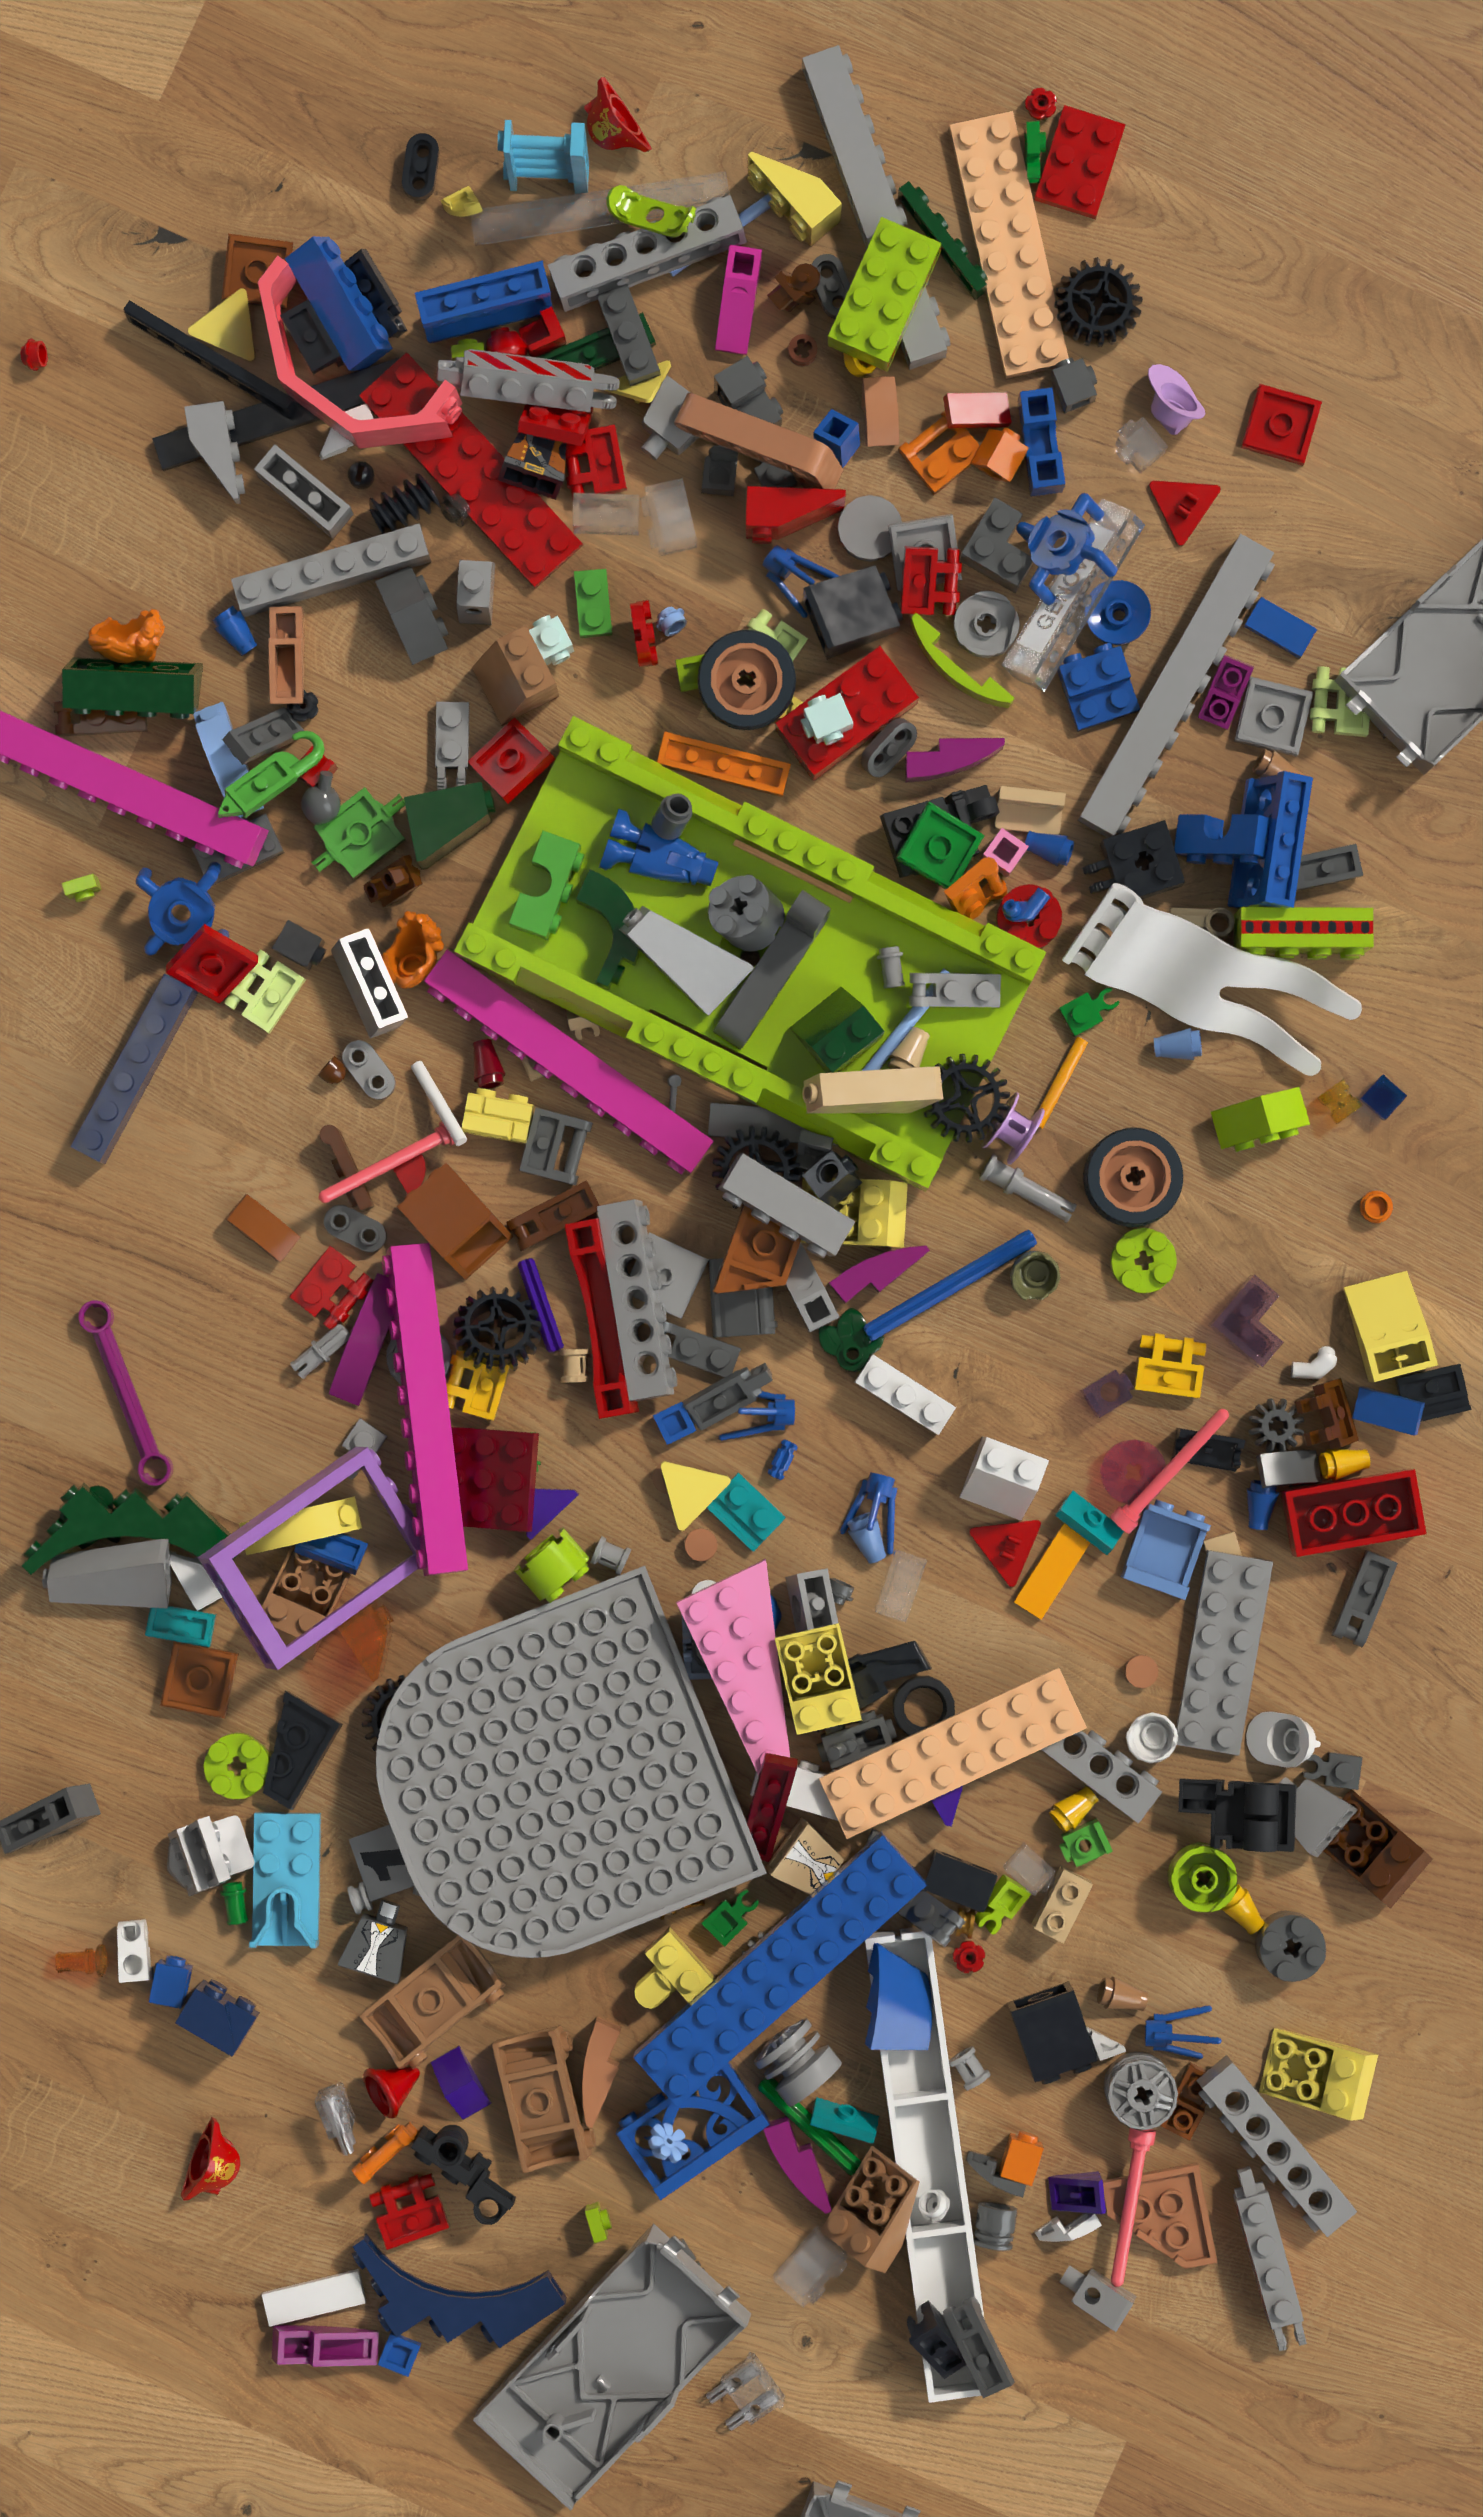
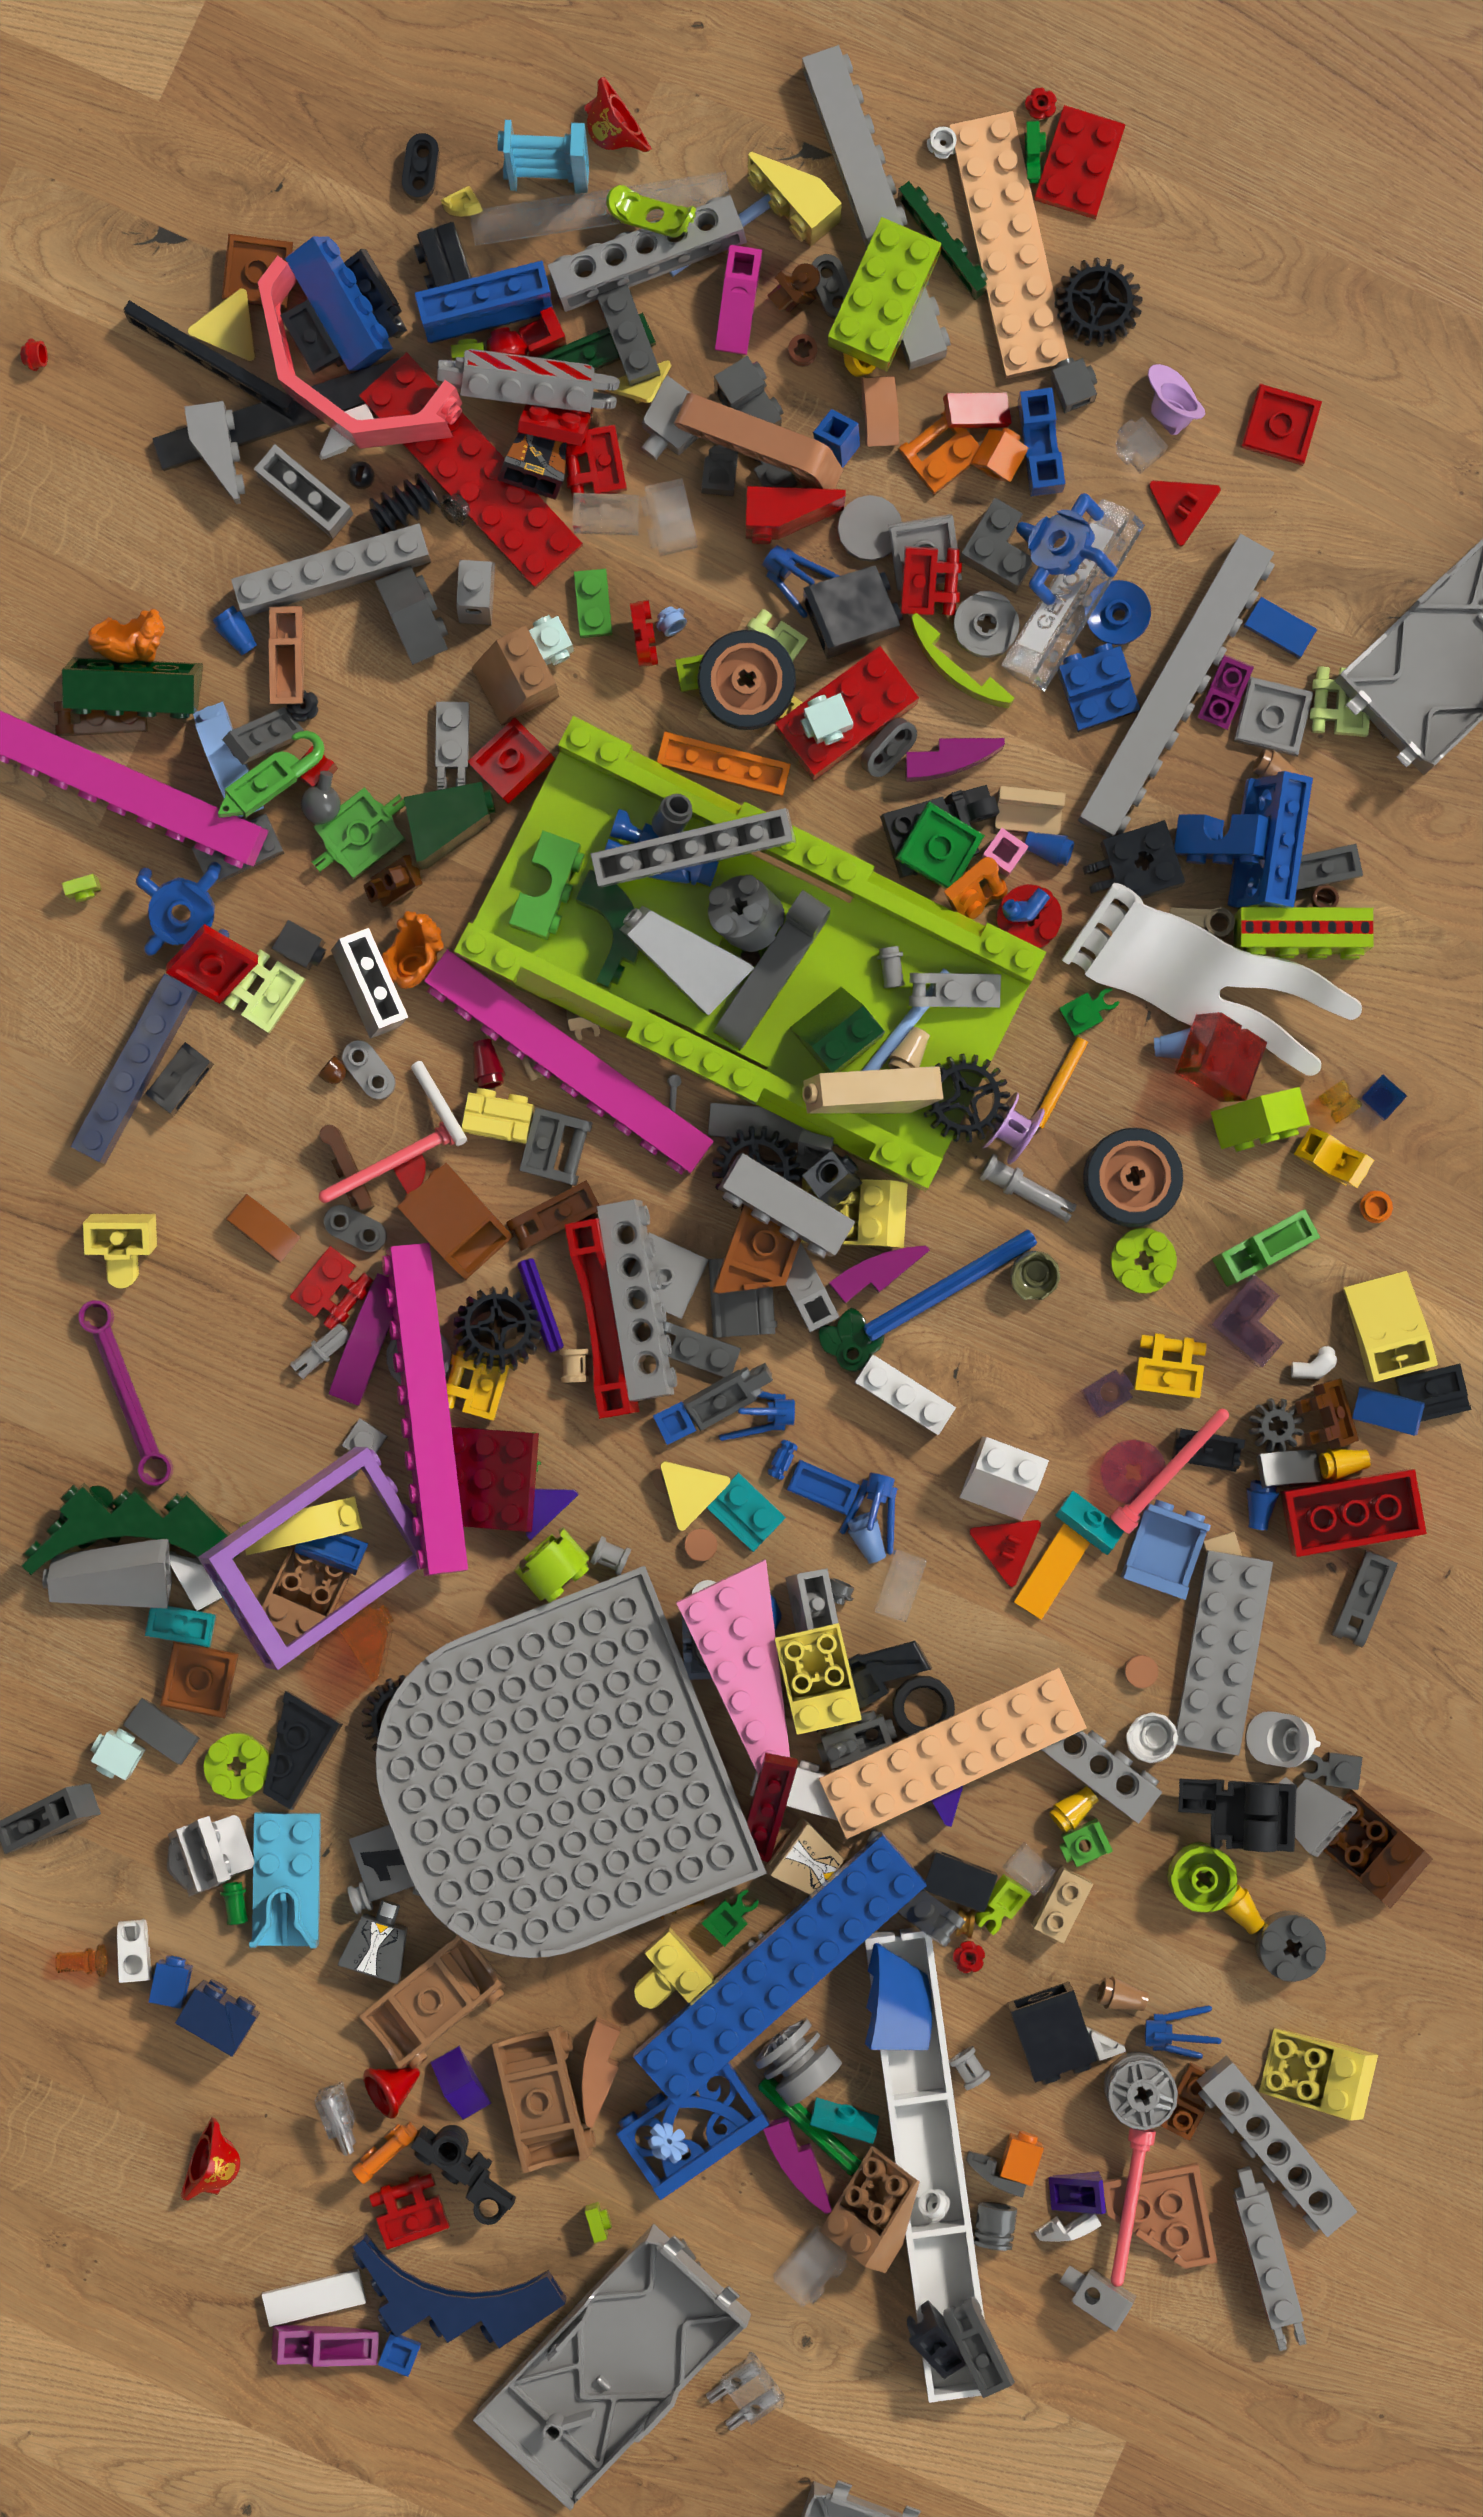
(116, 1754): none -> light aqua brick
(120, 1241): none -> light yellow brick
(161, 1731): none -> dark grey slope
(179, 1079): none -> black hinge
(443, 256): none -> black brick
(693, 847): none -> light grey brick
(823, 1487): none -> blue tile
(938, 135): none -> white plate
(1221, 1057): none -> clear red piece
(1265, 1248): none -> bright green slope
(1326, 894): none -> reddish brown hinge
(1333, 1158): none -> yellow brick

